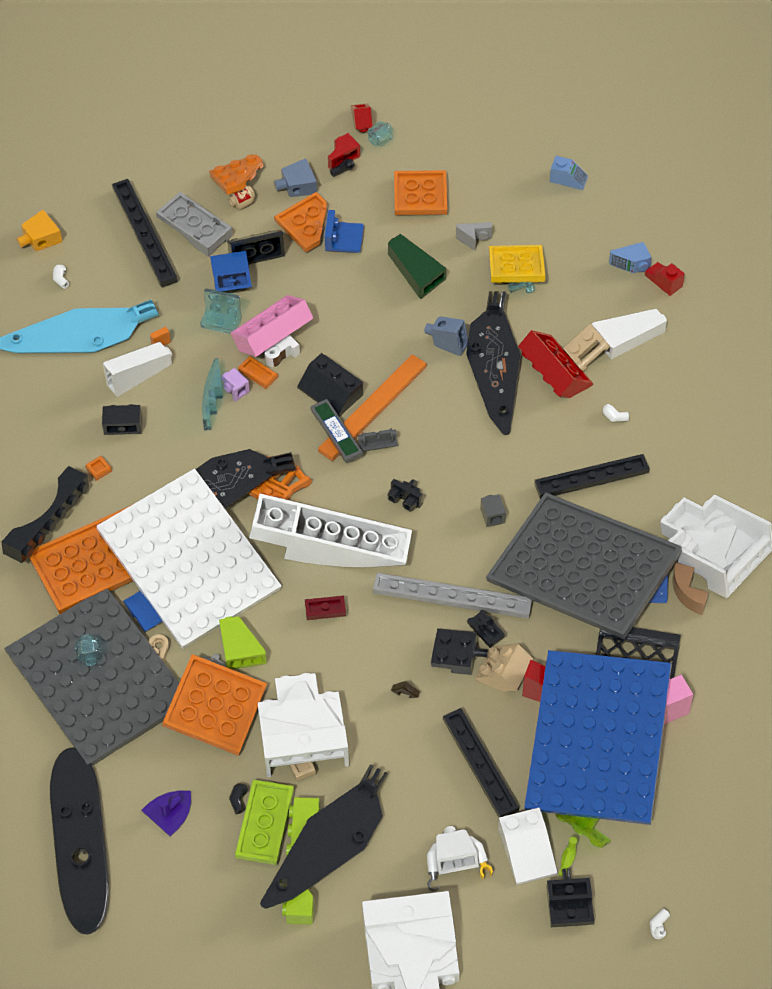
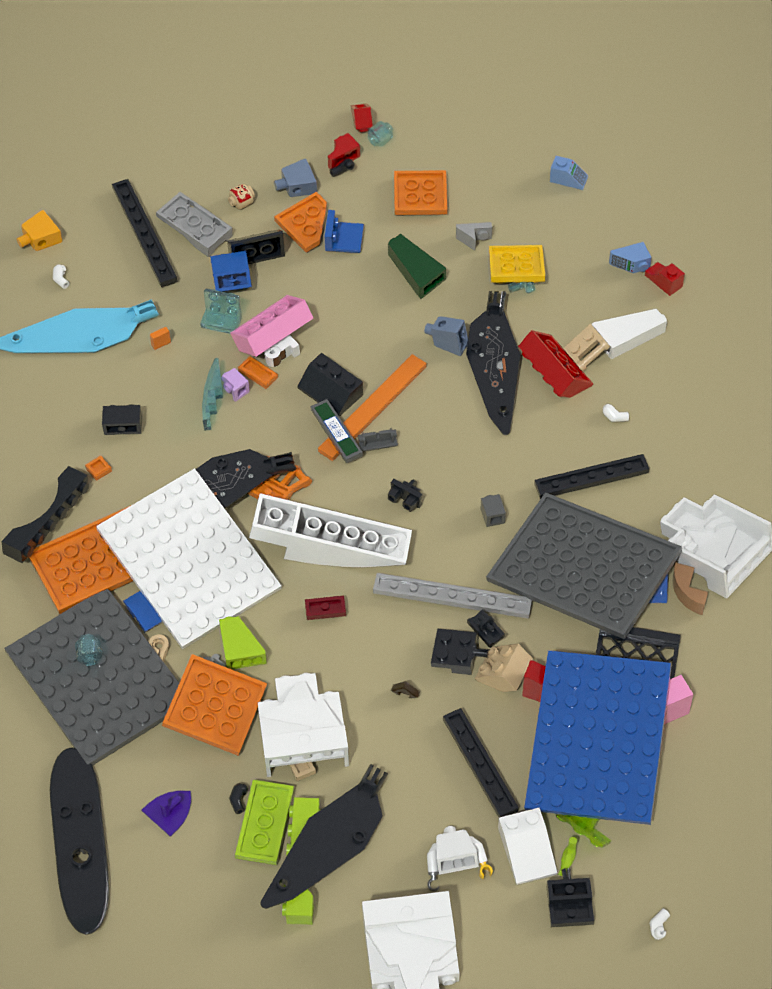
(136, 367): white slope -> none
(236, 174): orange plate -> none

